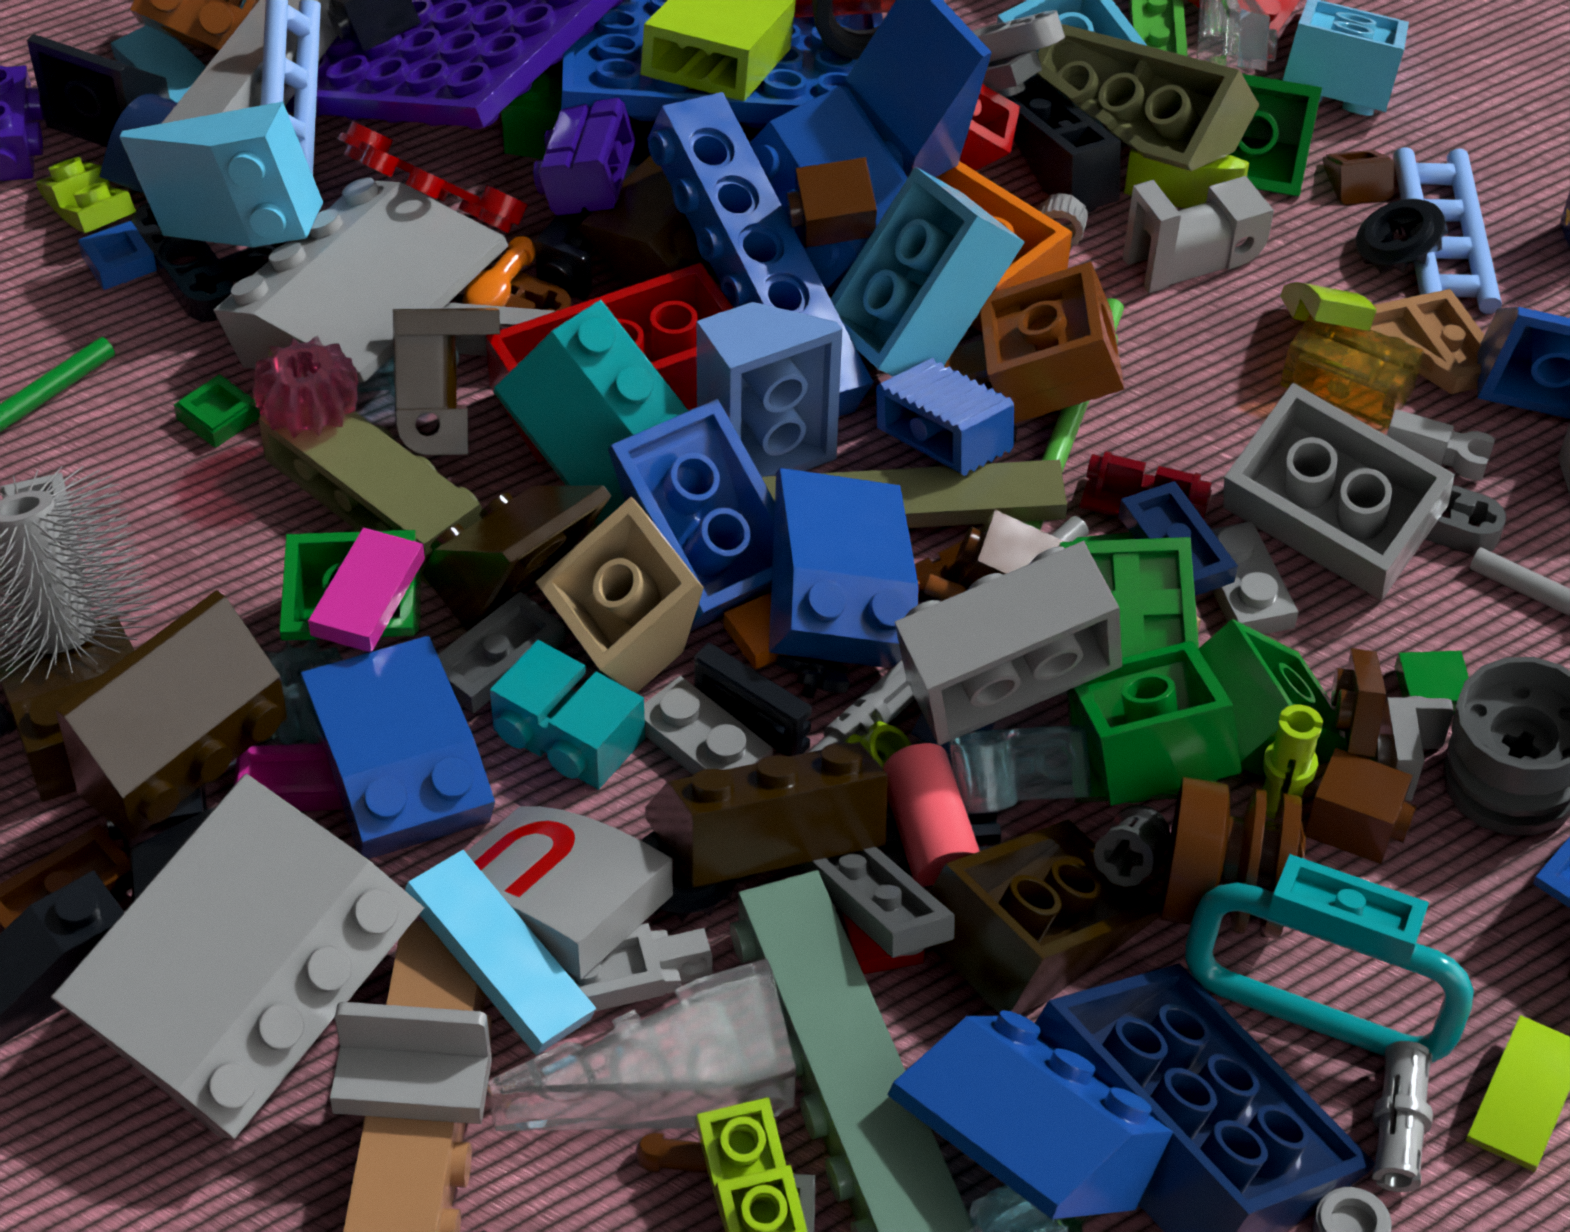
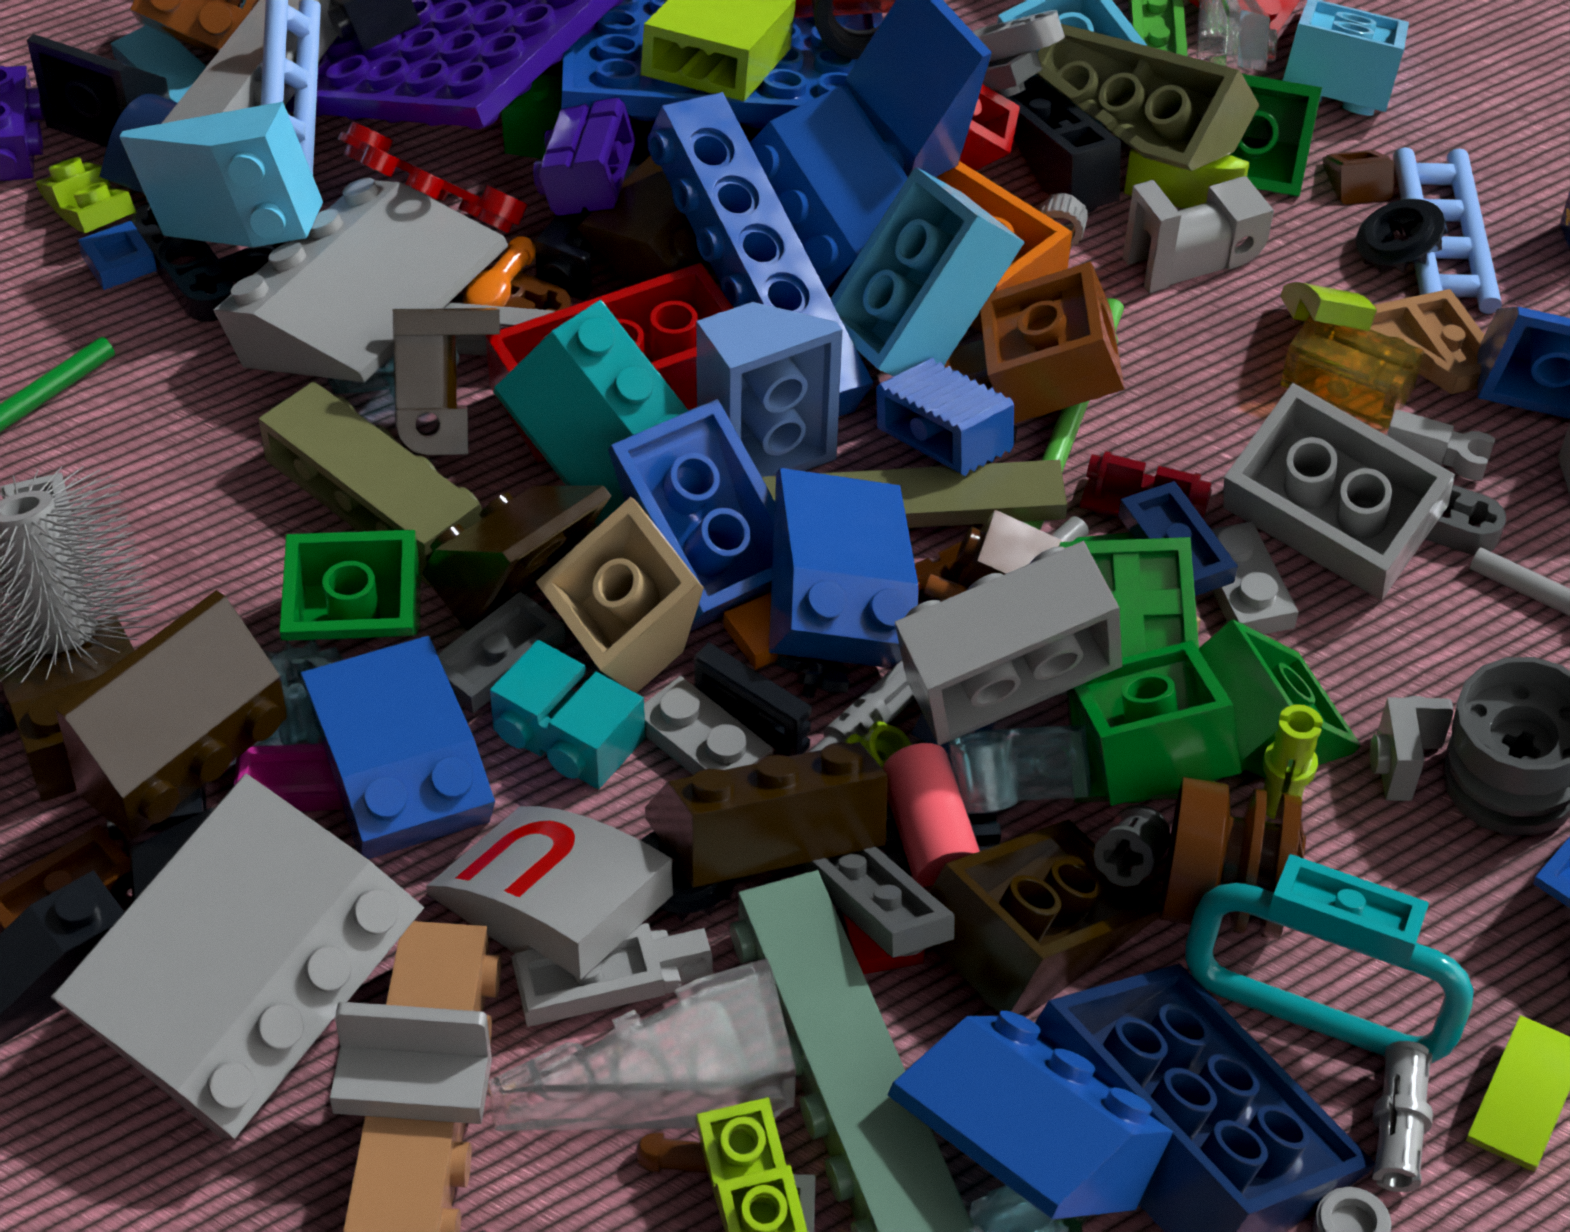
(217, 411): green tile -> none
(305, 386): clear pink gear -> none
(366, 590): dark pink tile -> none
(500, 952): medium azure tile -> none
(833, 202): reddish brown brick -> none
(1359, 701): reddish brown plate -> none
(1361, 806): reddish brown brick -> none
(1431, 674): green tile -> none

